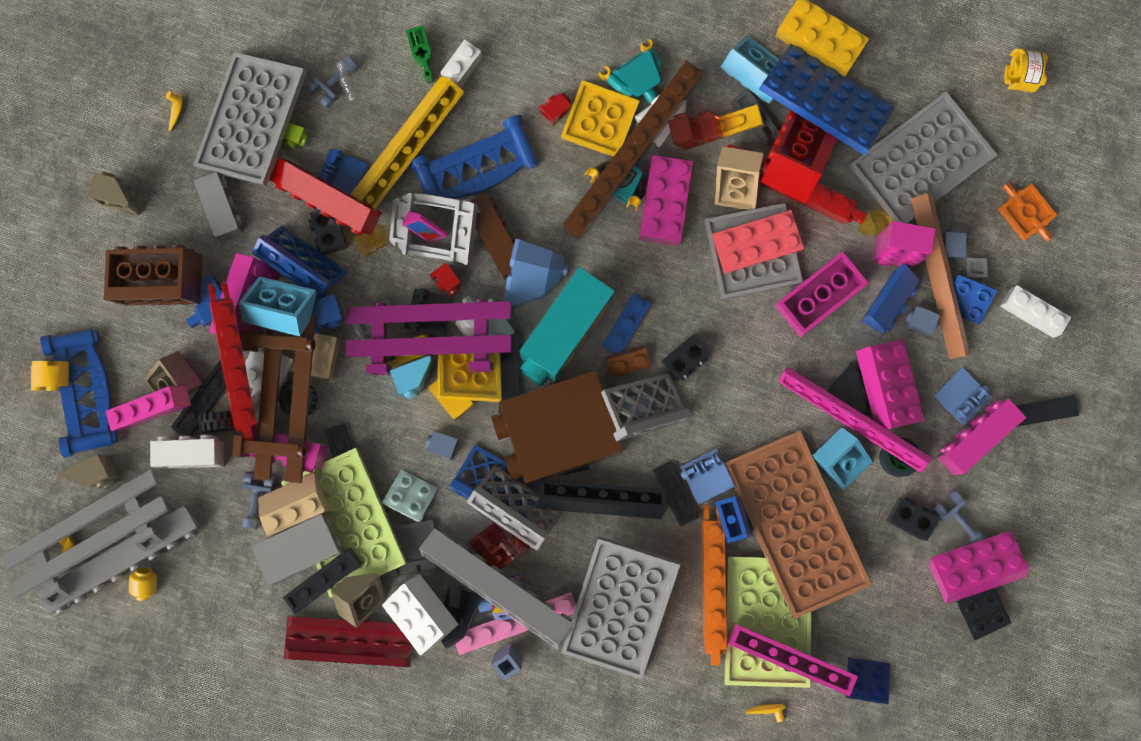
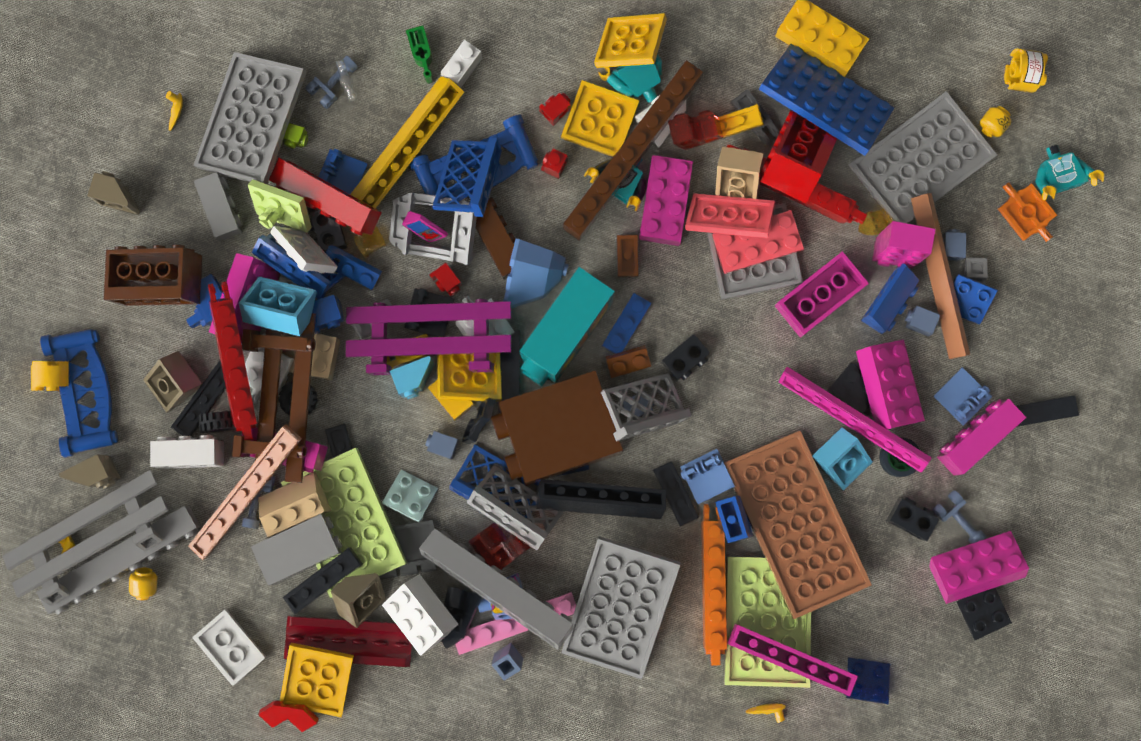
(148, 408): dark pink brick -> none
(229, 647): none -> white plate
(245, 491): none -> tile
(279, 206): none -> yellowish green plate
(298, 715): none -> red tile
(303, 250): none -> white plate
(316, 679): none -> yellow plate
(353, 267): none -> blue plate
(475, 425): none -> black tile
(483, 182): none -> blue fence
(554, 163): none -> red brick
(627, 255): none -> dark orange plate
(630, 40): none -> yellow plate
(730, 215): none -> coral plate
(750, 65): medium azure slope -> none
(995, 121): none -> yellow head
(1035, 311): white brick -> none
(1064, 173): none -> teal torso

